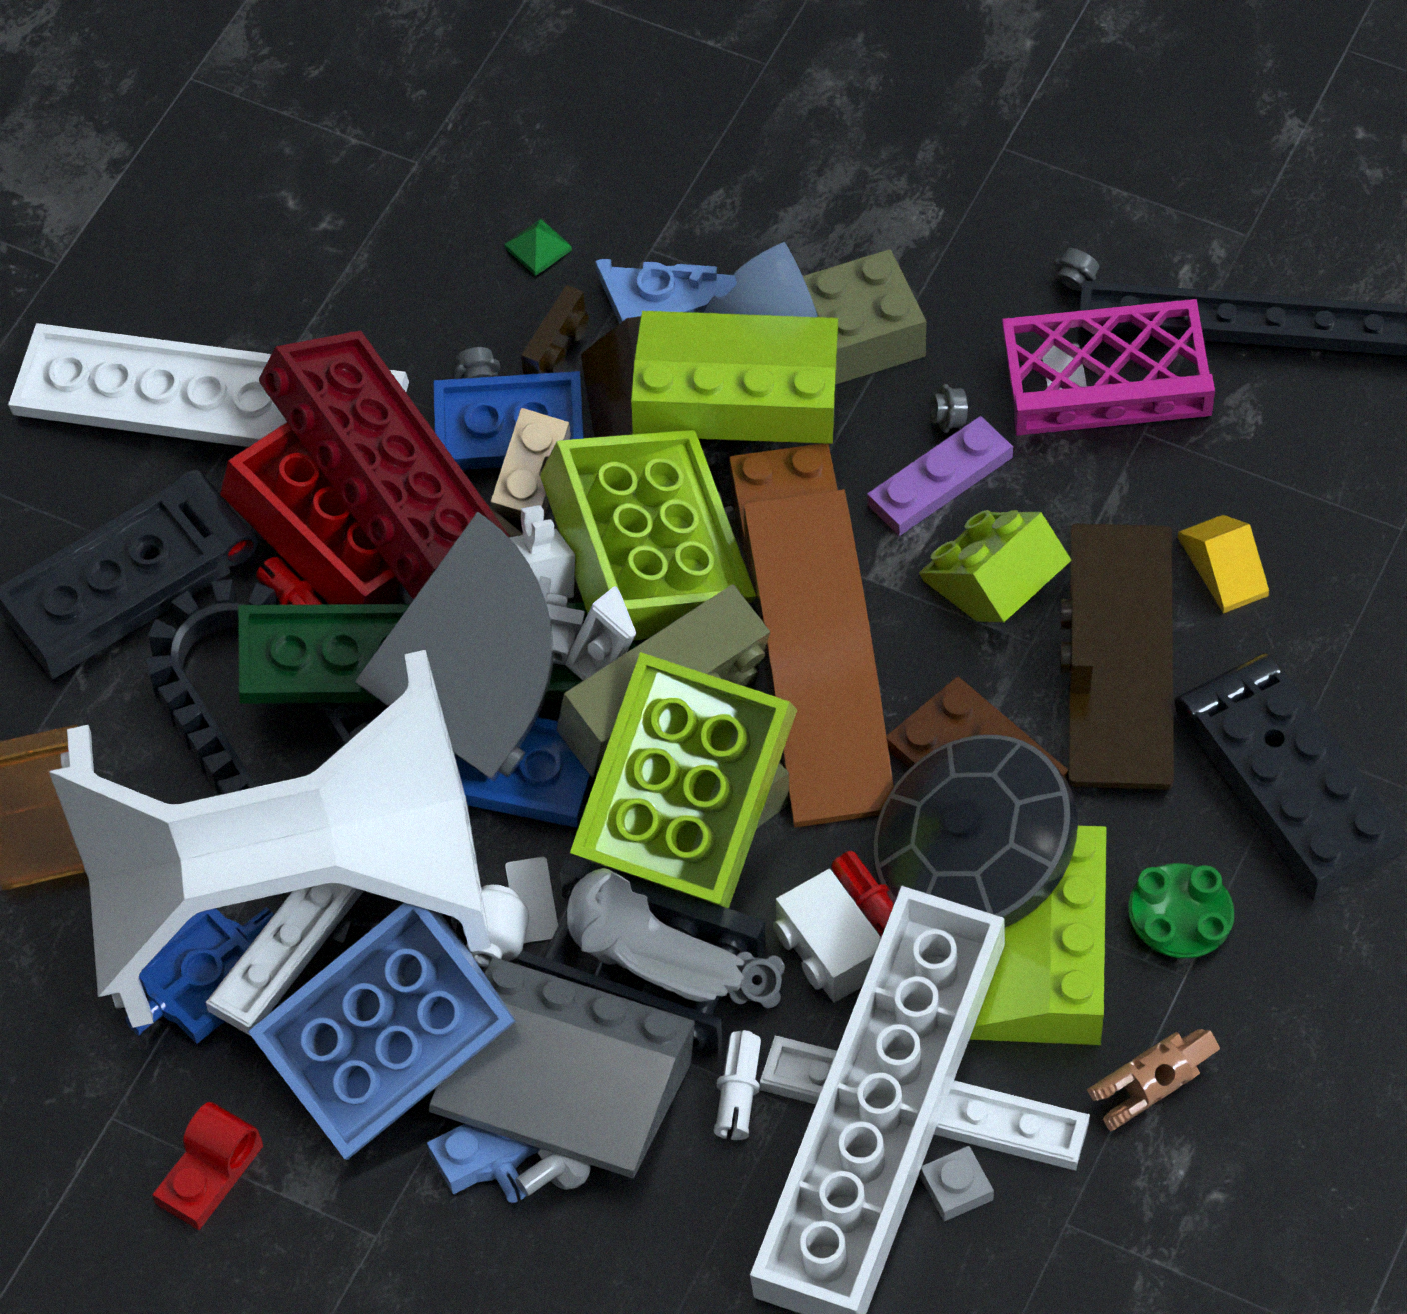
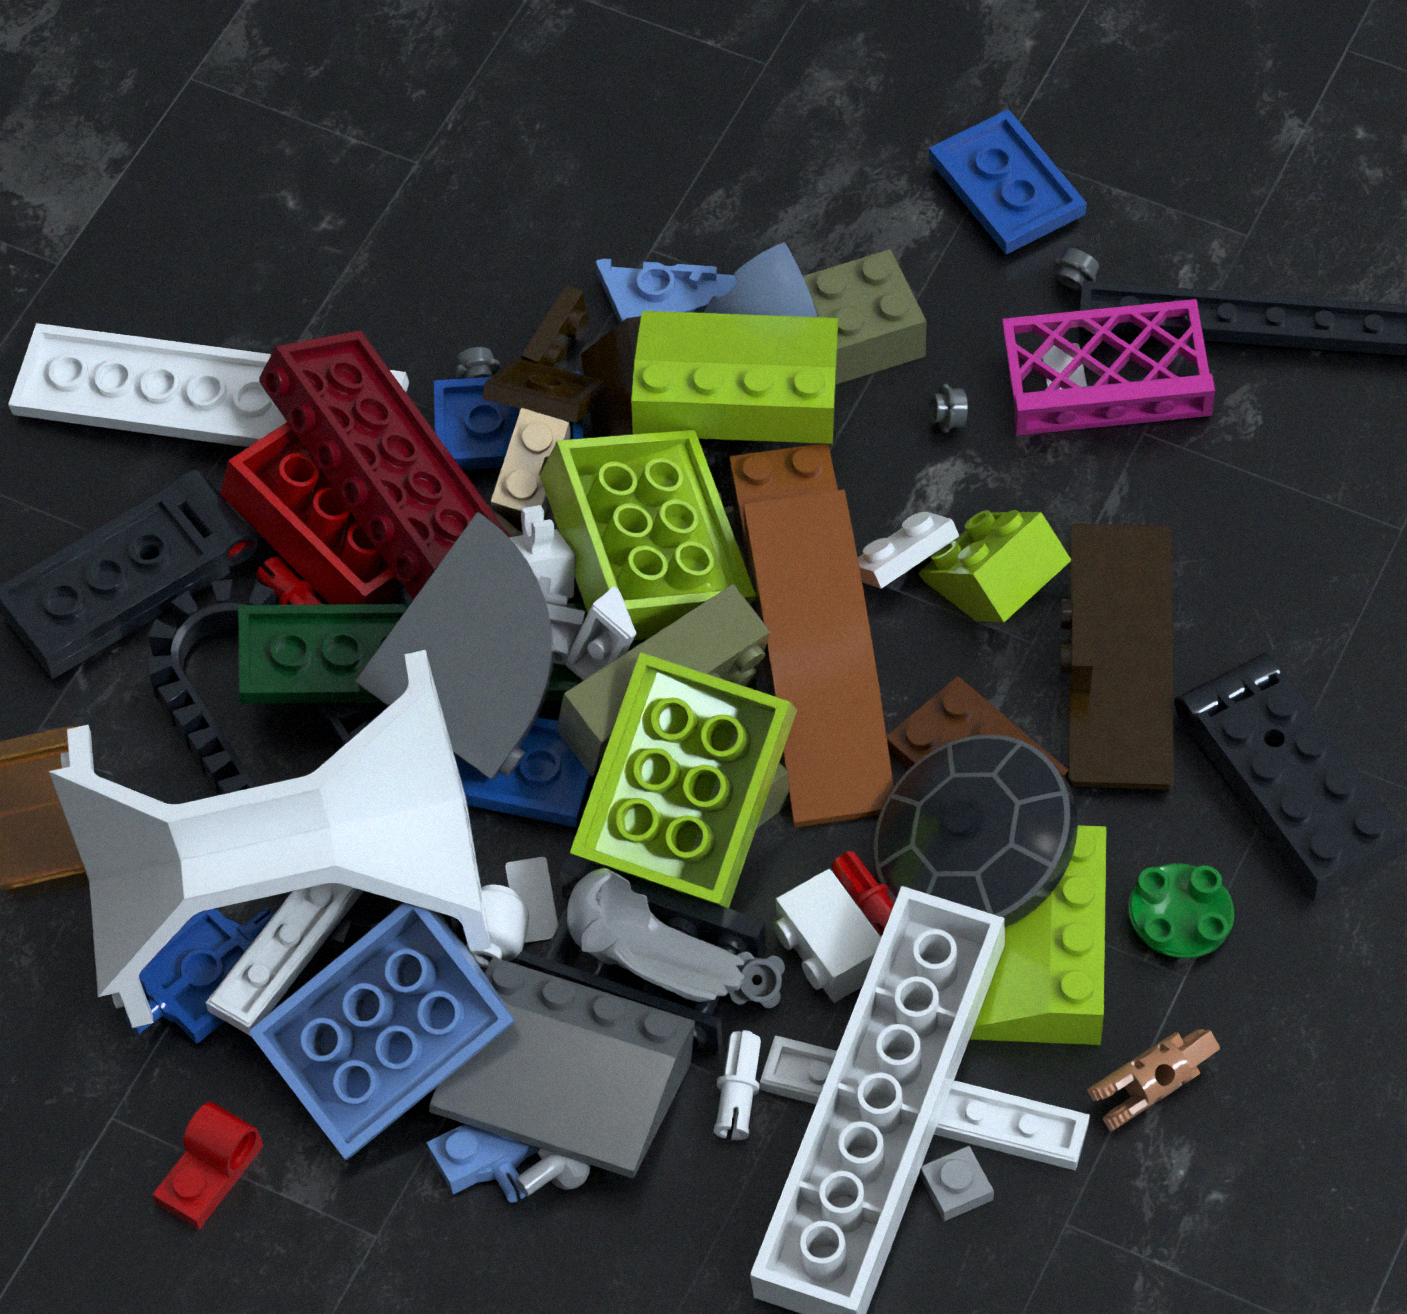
(538, 247): green slope -> none
(545, 390): none -> dark brown tile
(917, 540): none -> white plate
(939, 475): medium lavender plate -> none
(1007, 181): none -> blue plate
(1226, 561): yellow slope -> none

